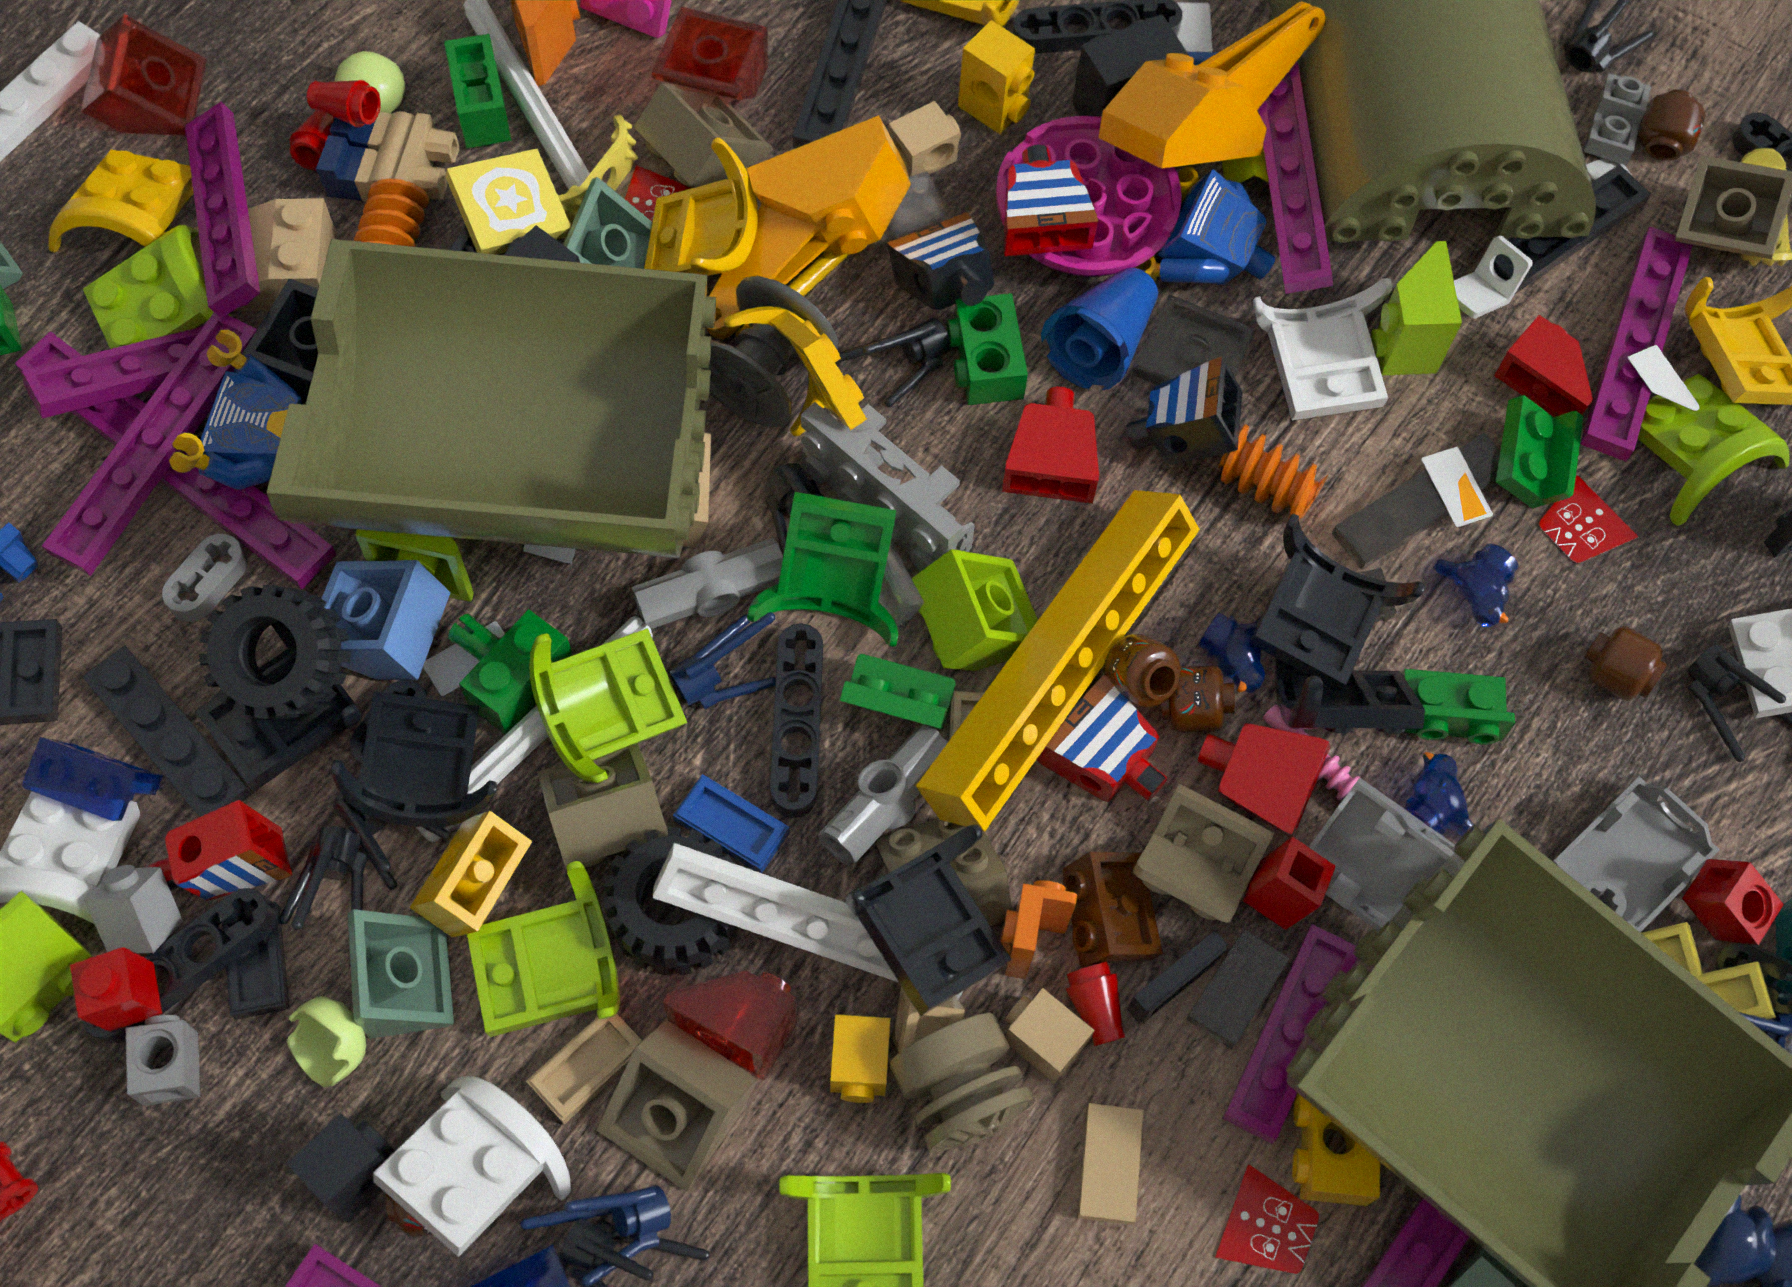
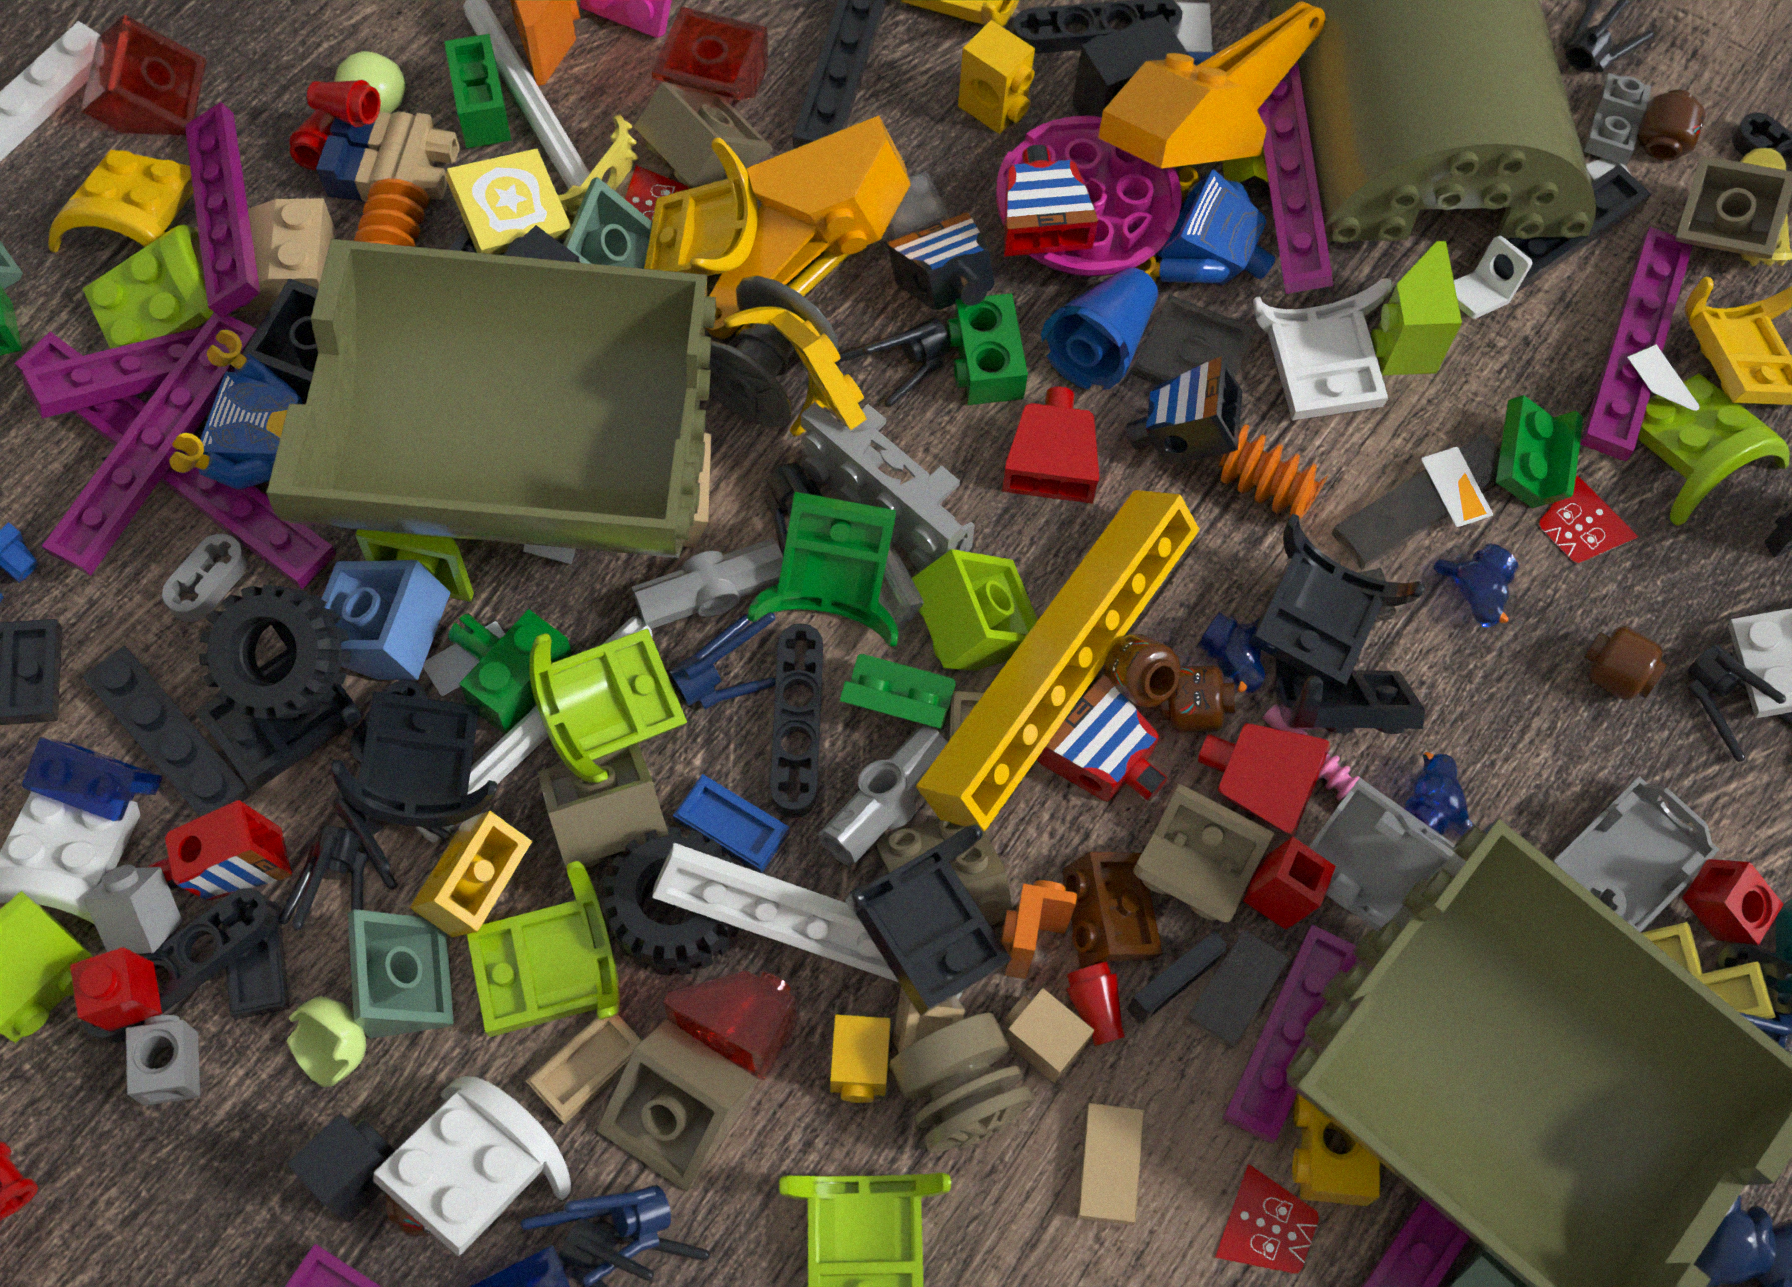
(926, 139): tan brick -> none
(1461, 706): green bracket -> none
(1547, 369): red slope -> none

